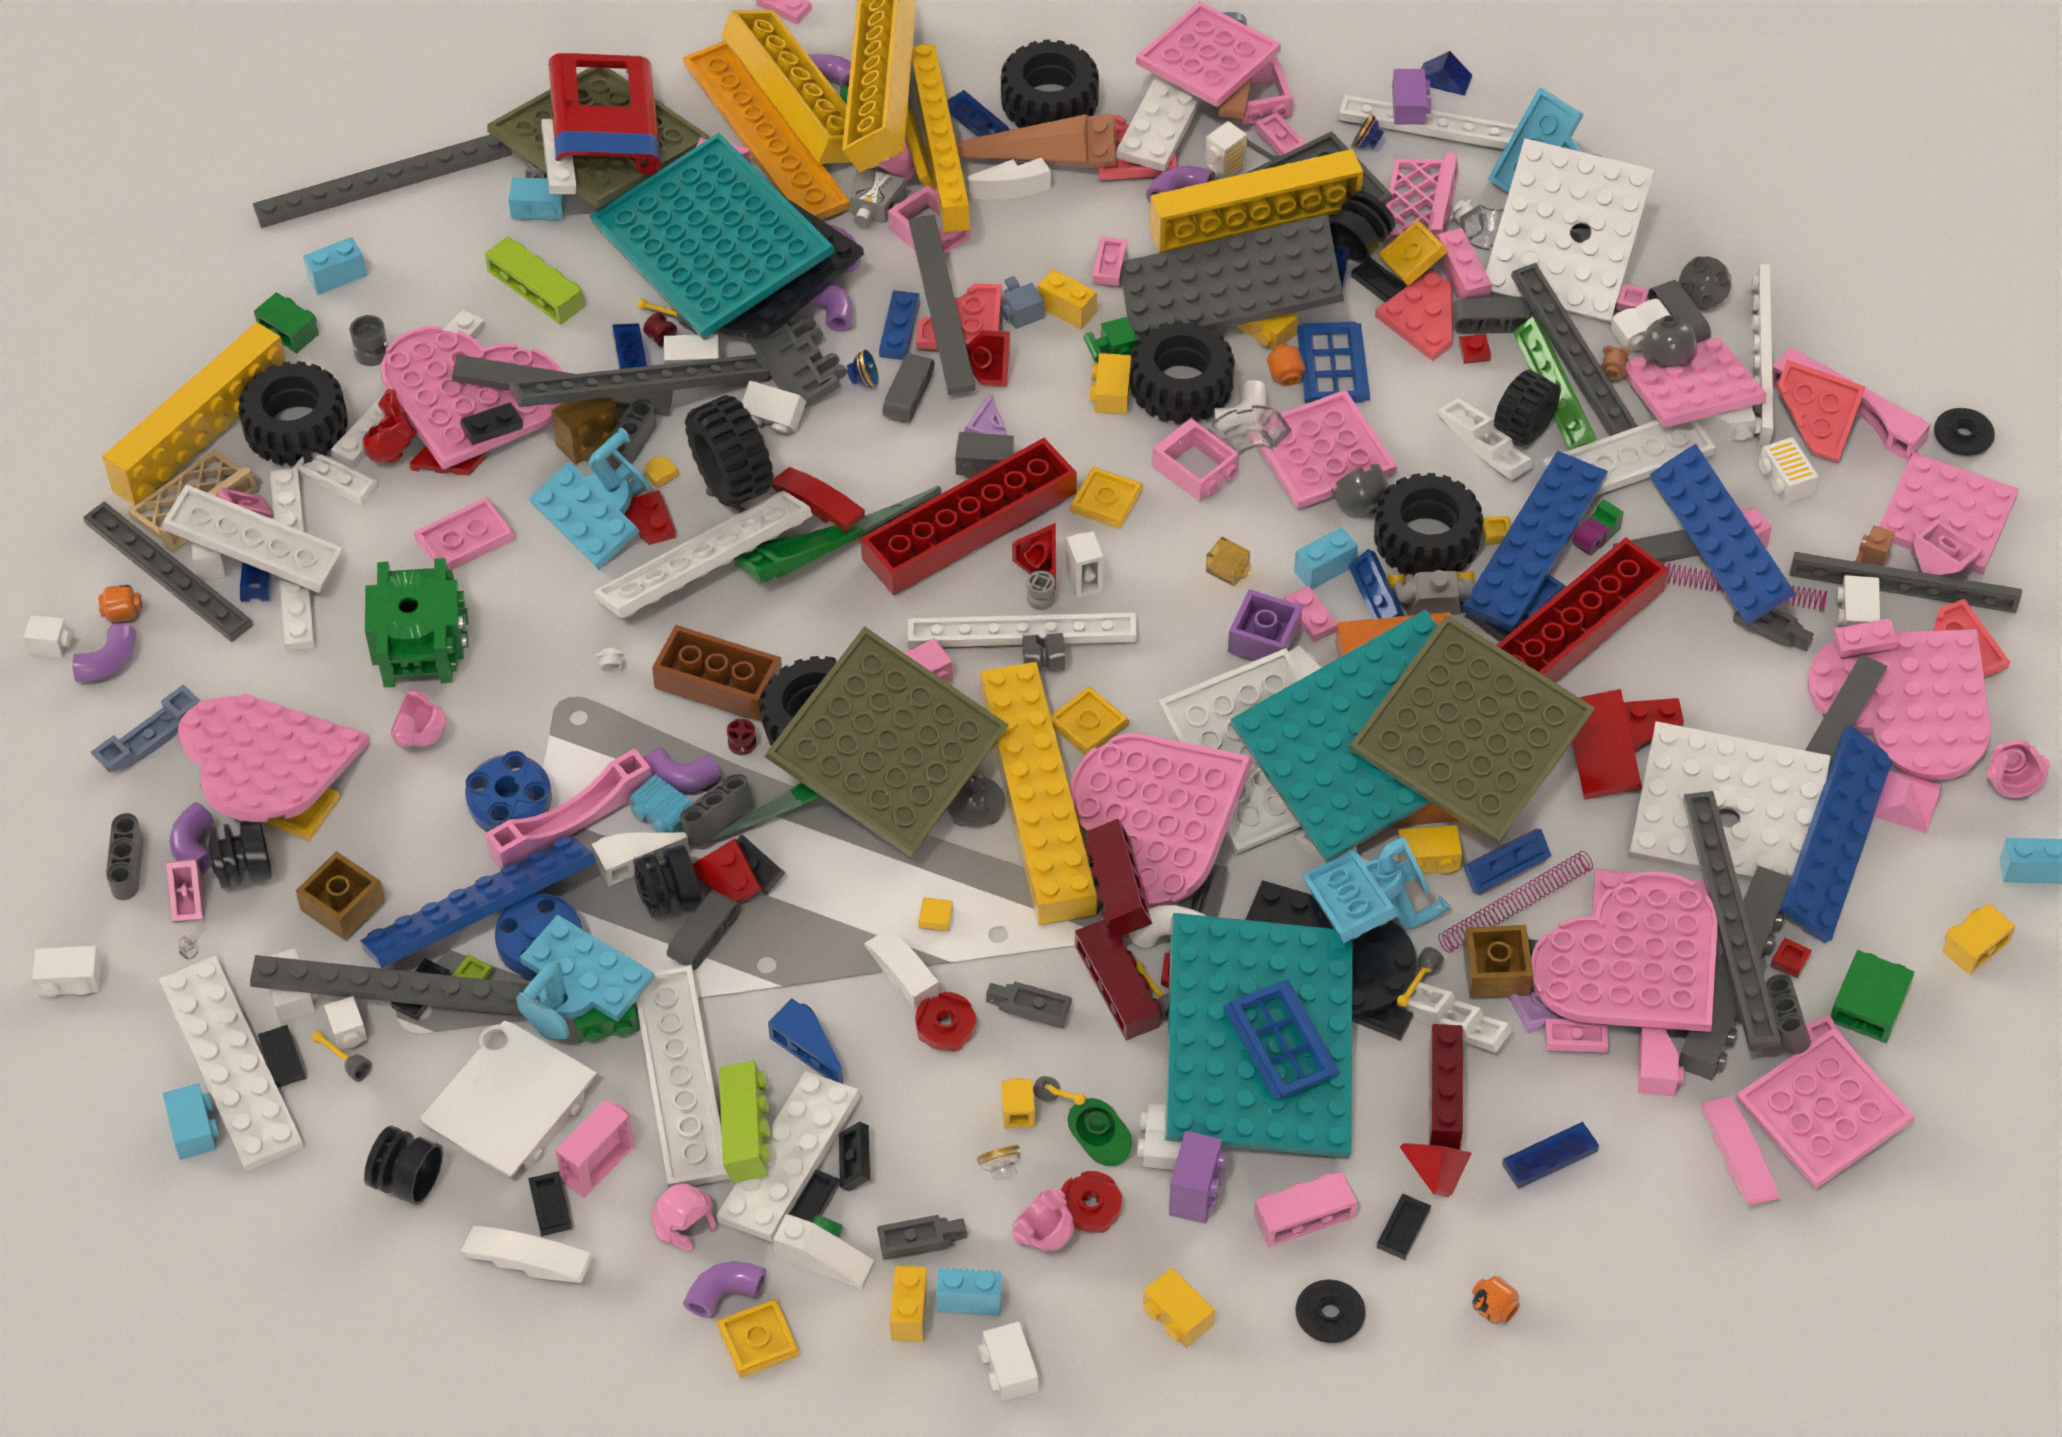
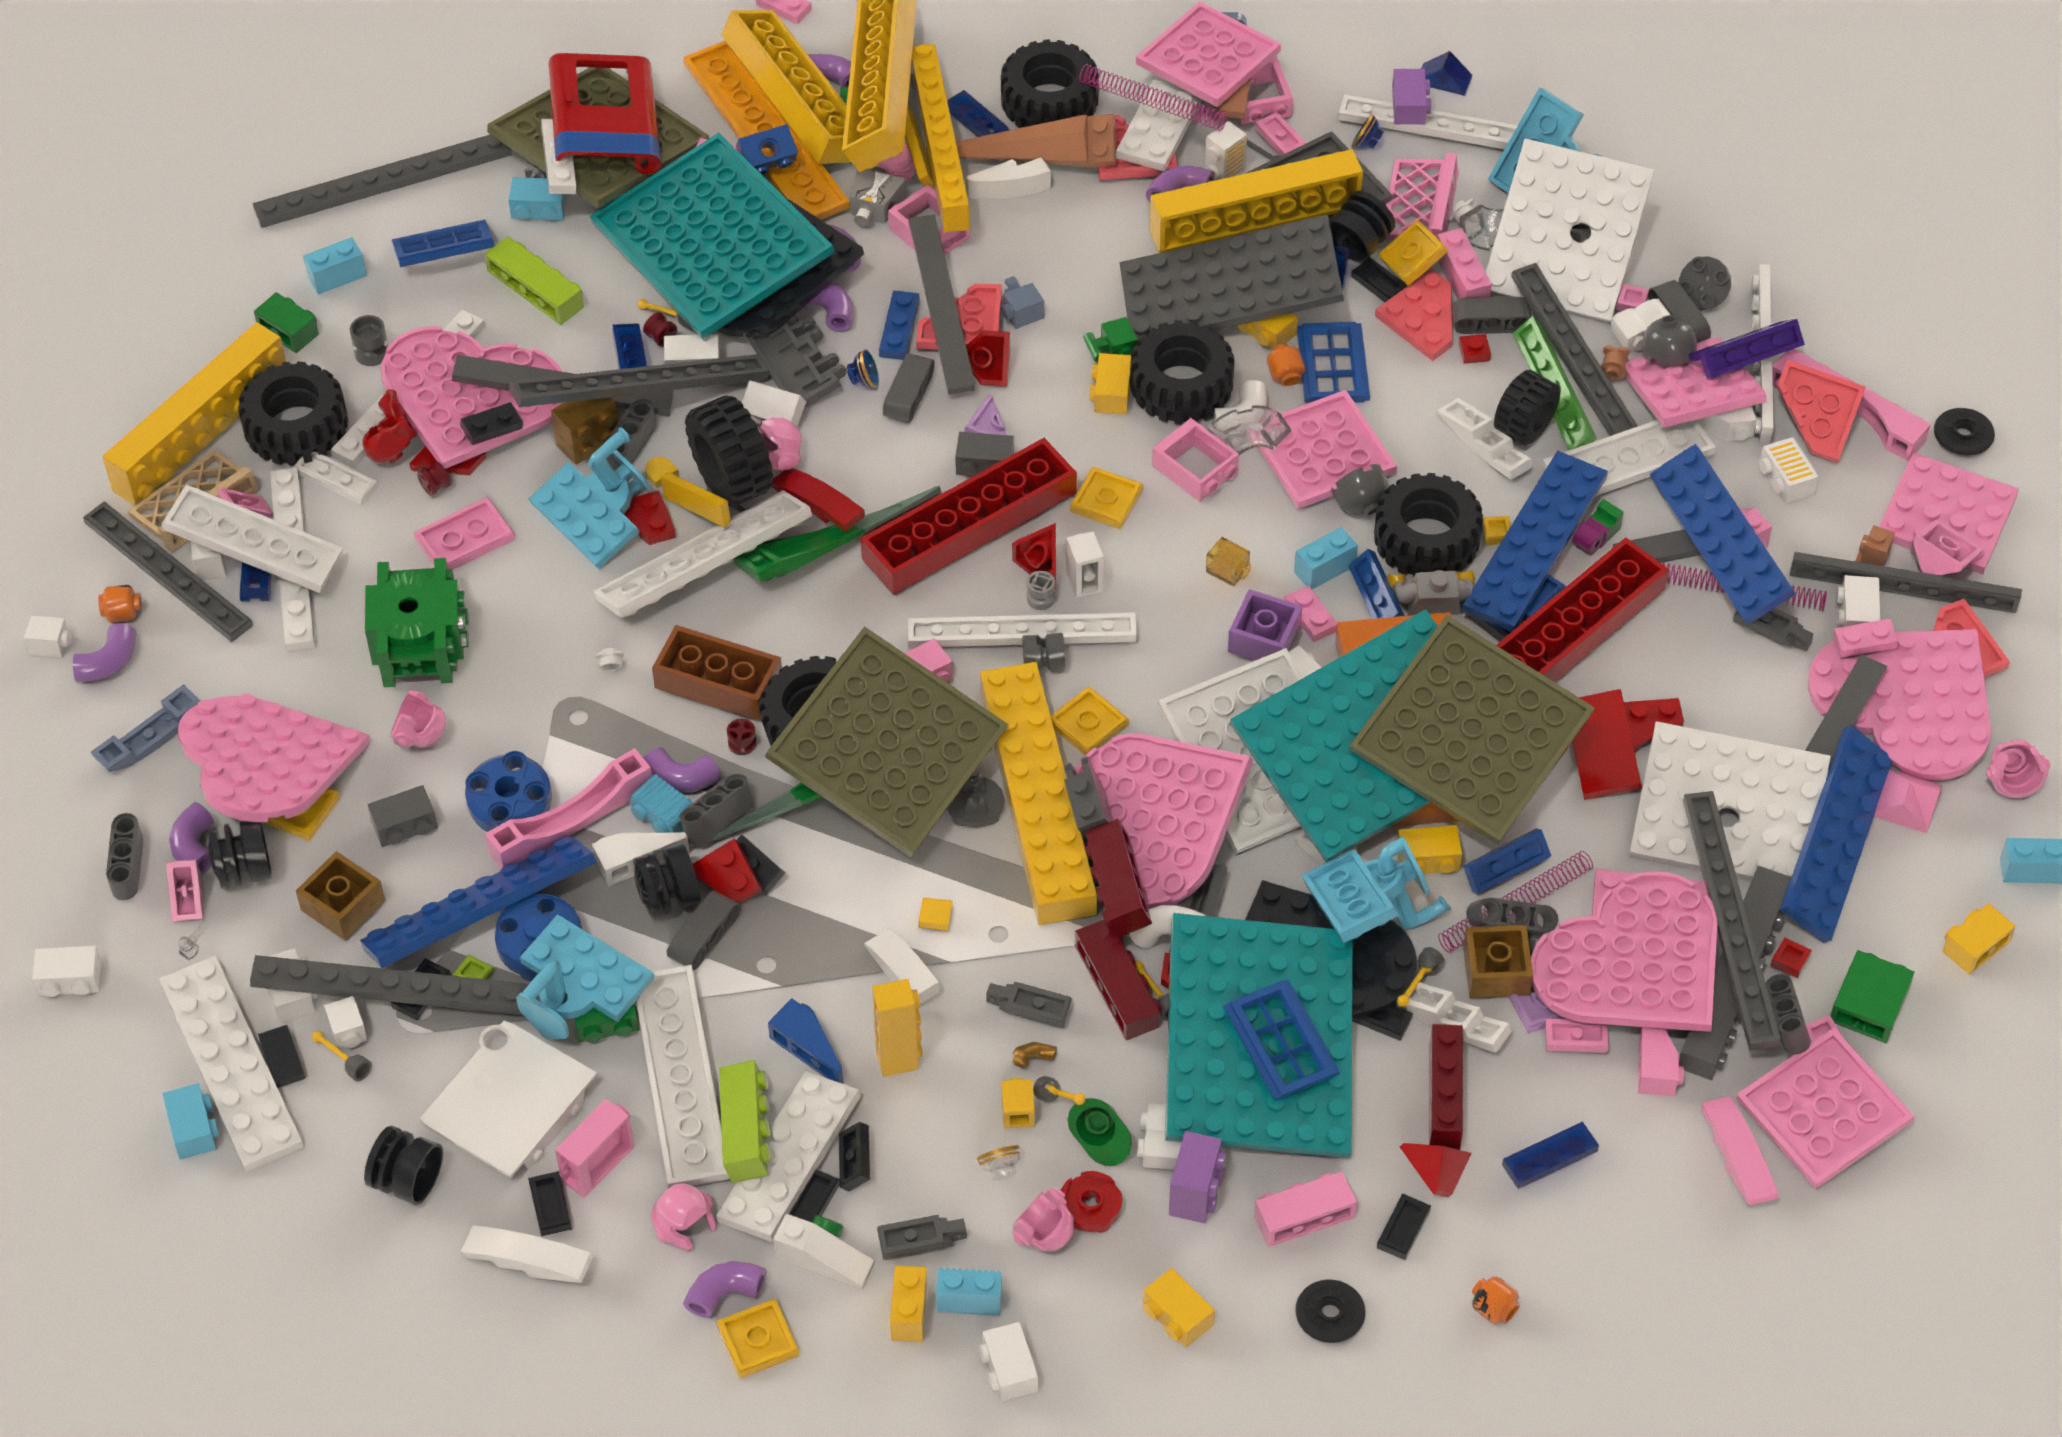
(402, 816): none -> dark grey brick
(434, 478): none -> dark red wheel
(442, 243): none -> blue piece
(696, 499): none -> yellow tile
(777, 139): none -> blue brick
(782, 441): none -> bright pink helmet
(897, 1027): none -> yellow brick
(945, 1037): red plate -> none
(1033, 1049): none -> pearl gold arm
(1068, 299): yellow brick -> none
(1086, 797): none -> dark grey hinge
(1109, 261): bright pink plate -> none
(1209, 118): none -> dark pink piece
(1525, 914): none -> dark grey beam
(1749, 348): none -> dark purple fence

